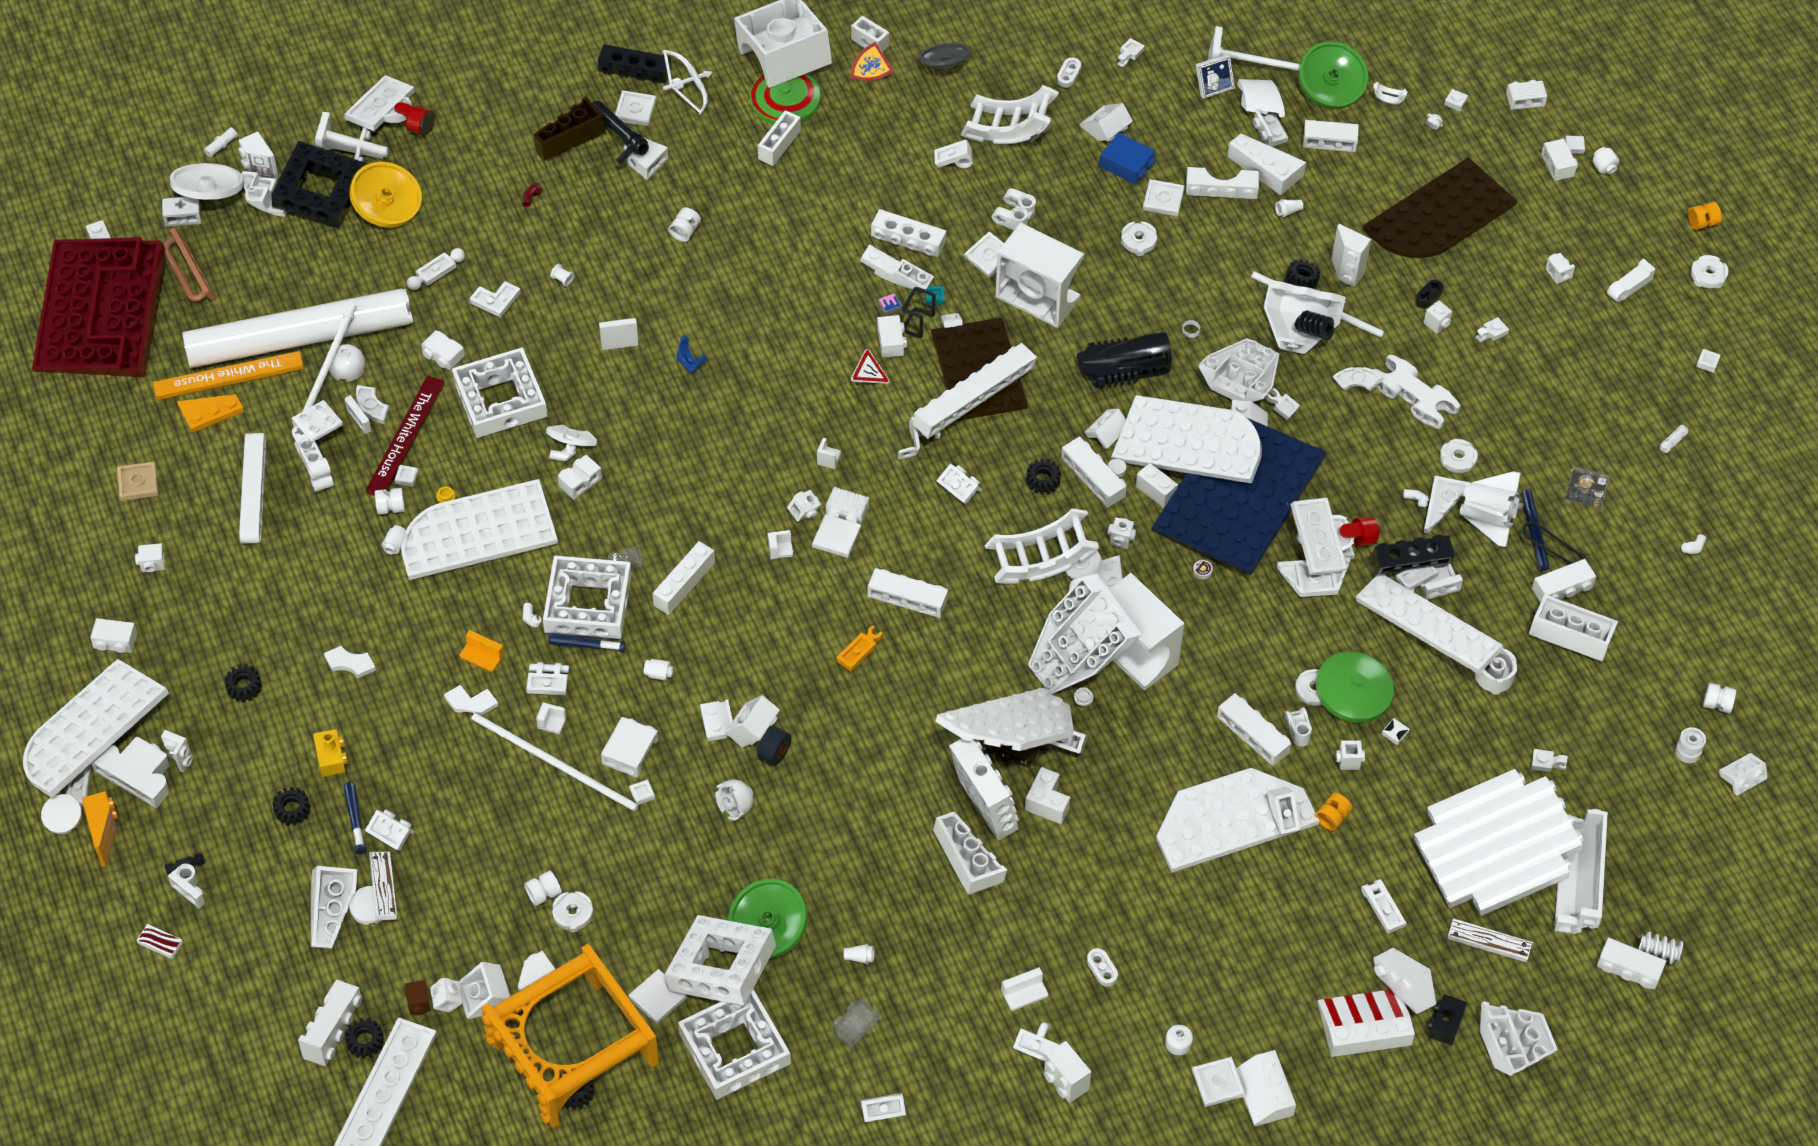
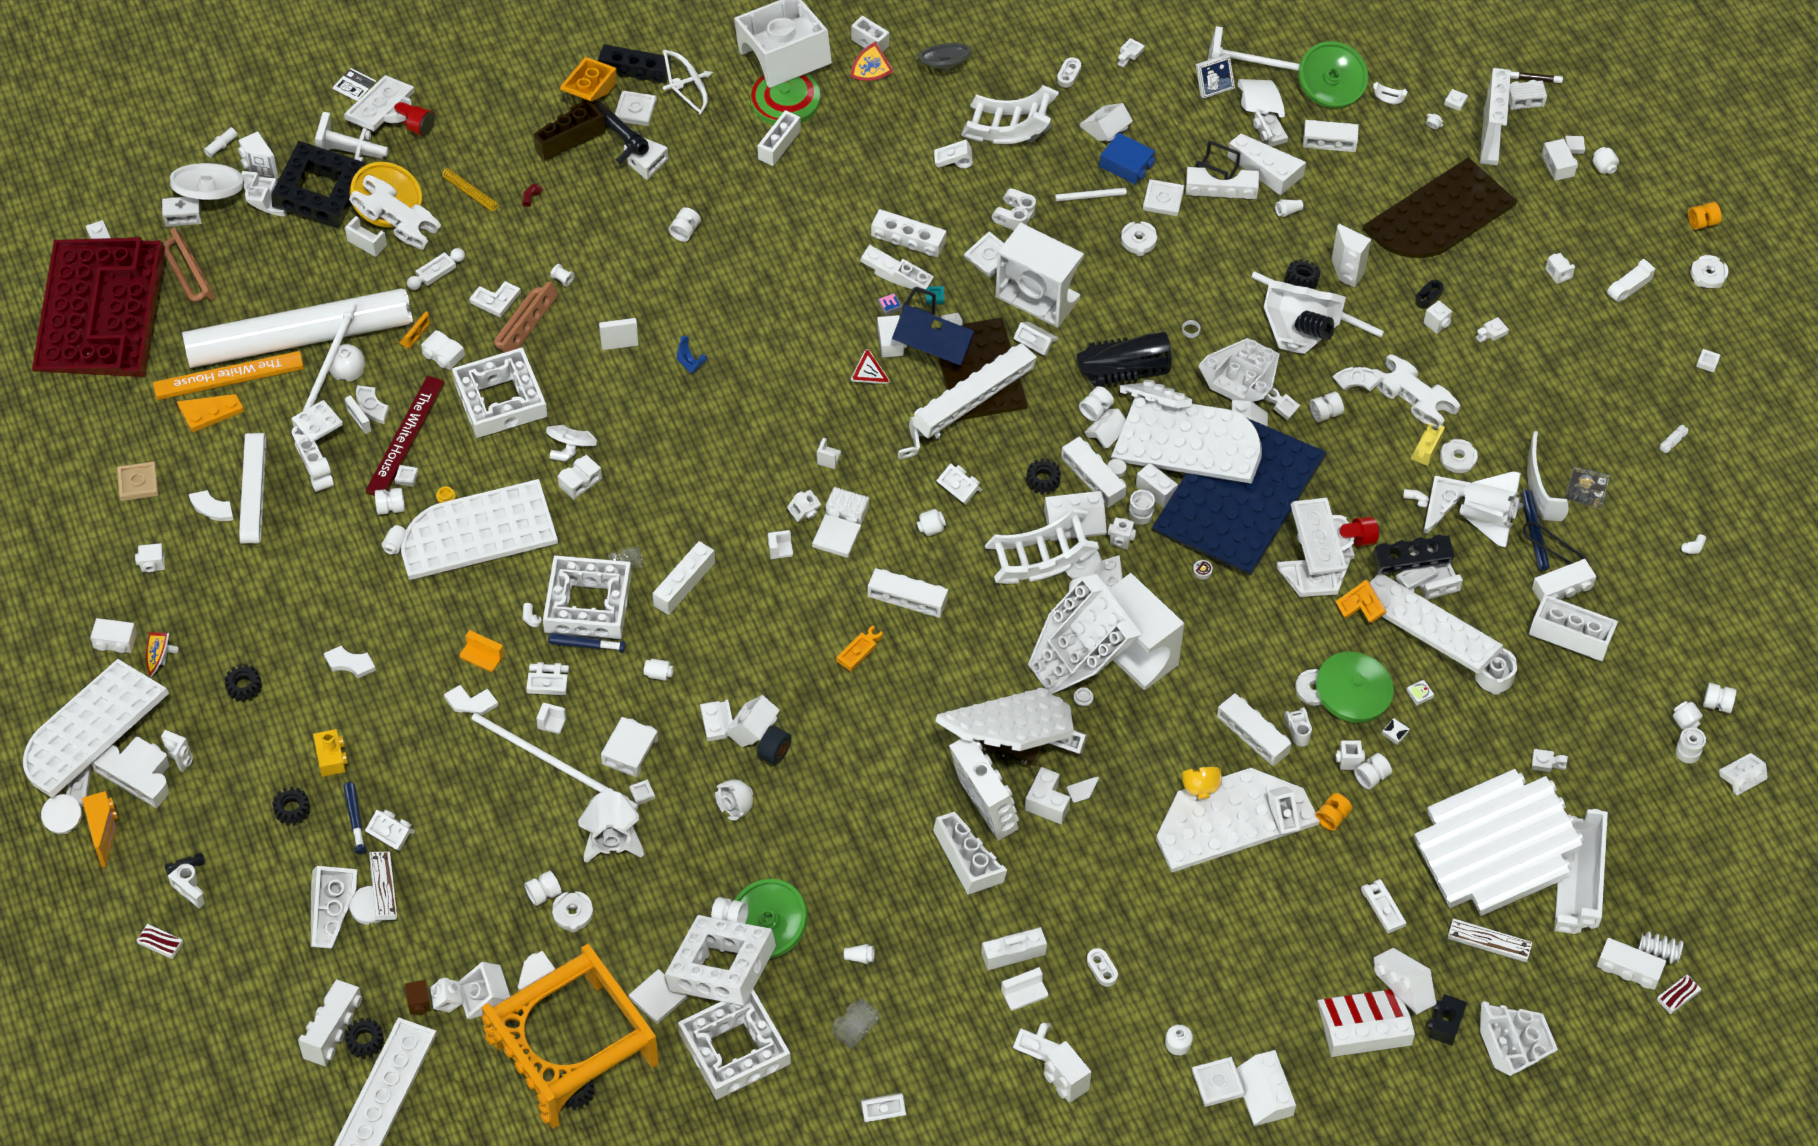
(157, 651): none -> shield
(210, 507): none -> white tile
(354, 84): none -> sticker
(365, 239): none -> white panel
(405, 219): none -> white piece
(416, 330): none -> light orange slope
(464, 190): none -> yellow piece
(550, 294): none -> nougat piece
(590, 80): none -> light orange slope
(610, 824): none -> white brick
(731, 911): none -> white wheel
(931, 522): none -> white head
(948, 343): none -> dark blue brick
(1014, 948): none -> white piece
(1034, 337): none -> white panel
(1082, 789): none -> white sticker
(1090, 194): none -> white bar
(1092, 502): none -> white slope
(1096, 403): none -> white wheel
(1141, 507): none -> white wheel
(1157, 392): none -> white wing
(1199, 164): none -> black piece
(1202, 781): none -> yellow cylinder
(1325, 407): none -> white wheel
(1362, 598): none -> light orange plate
(1372, 771): none -> white wheel
(1420, 692): none -> white tile
(1428, 445): none -> light yellow hinge
(1495, 115): none -> white panel
(1538, 77): none -> dark brown bar
(1547, 508): none -> white piece
(1679, 994): none -> tile
(1687, 715): none -> white head

